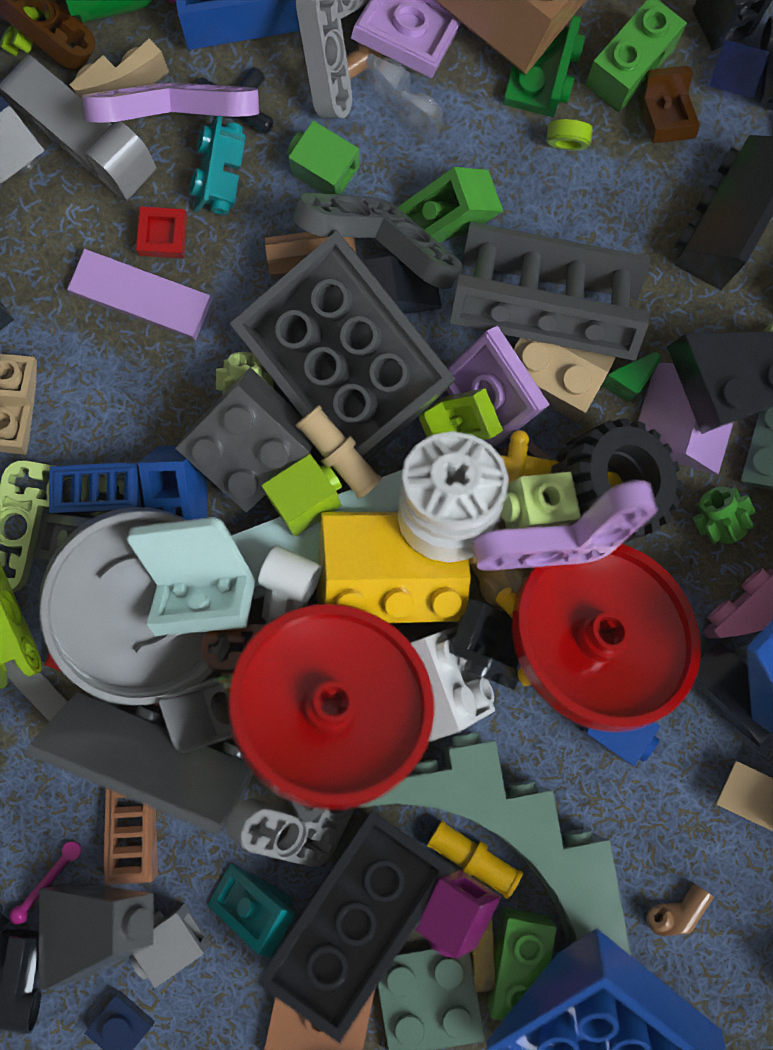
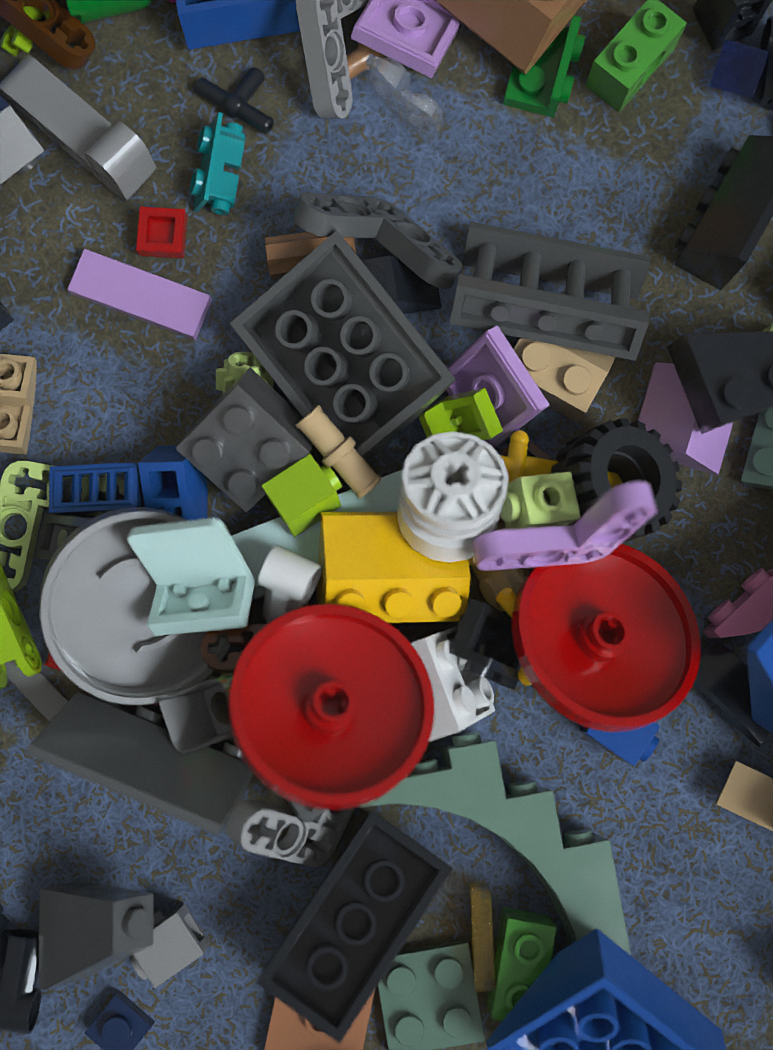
(70, 852): dark pink hinge -> none
(113, 872): nougat slope -> none
(137, 68): tan slope -> none
(170, 97): lavender beam -> none
(252, 909): teal slope -> none
(323, 159): bright green brick -> none
(453, 202): bright green slope -> none
(457, 914): magenta brick -> none
(475, 859): yellow pin -> none
(569, 134): lime tile -> none
(630, 379): green slope -> none
(668, 105): reddish brown bracket -> none
(679, 917): medium nougat arm -> none
(724, 515): bright green gear -> none

